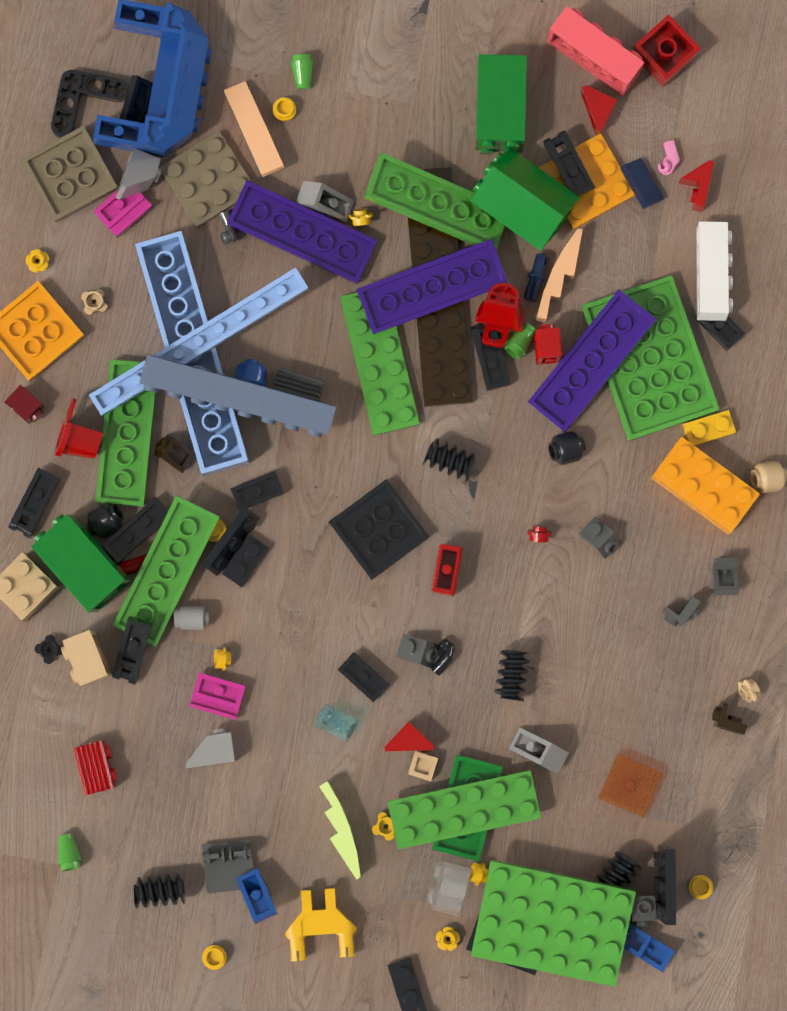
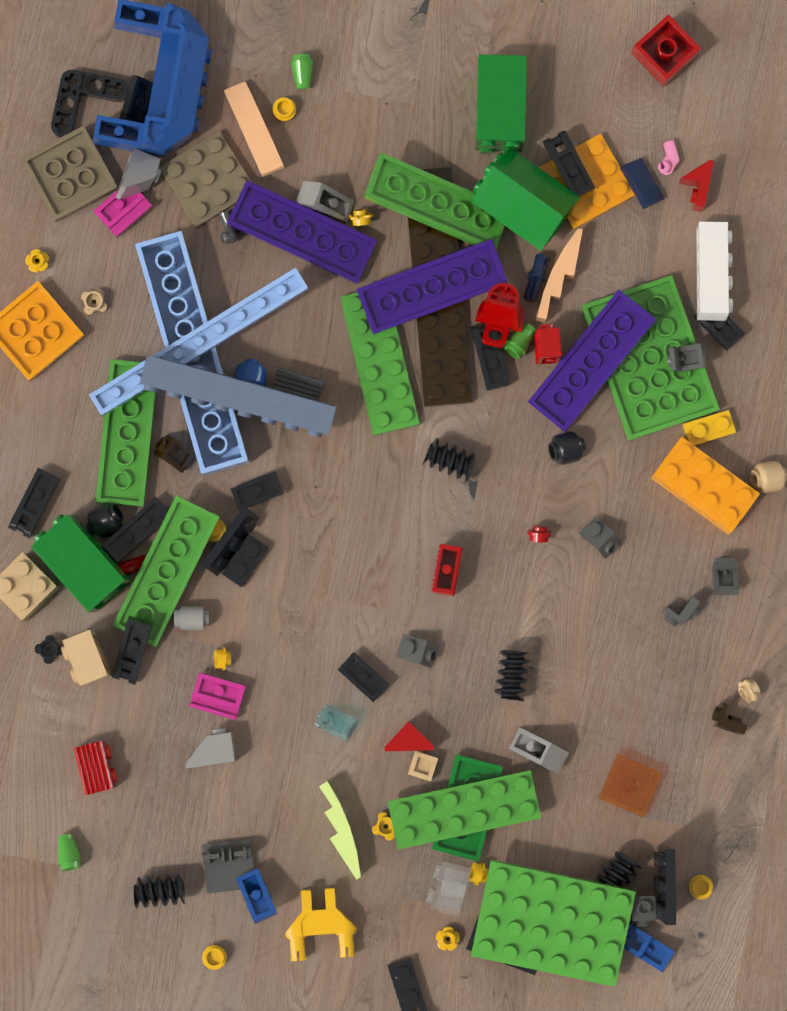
(25, 405): dark red brick -> none
(76, 439): red container -> none
(379, 529): black plate -> none
(446, 657): black arm -> none
(595, 50): coral brick -> none
(598, 107): red slope -> none
(687, 358): none -> dark grey bracket

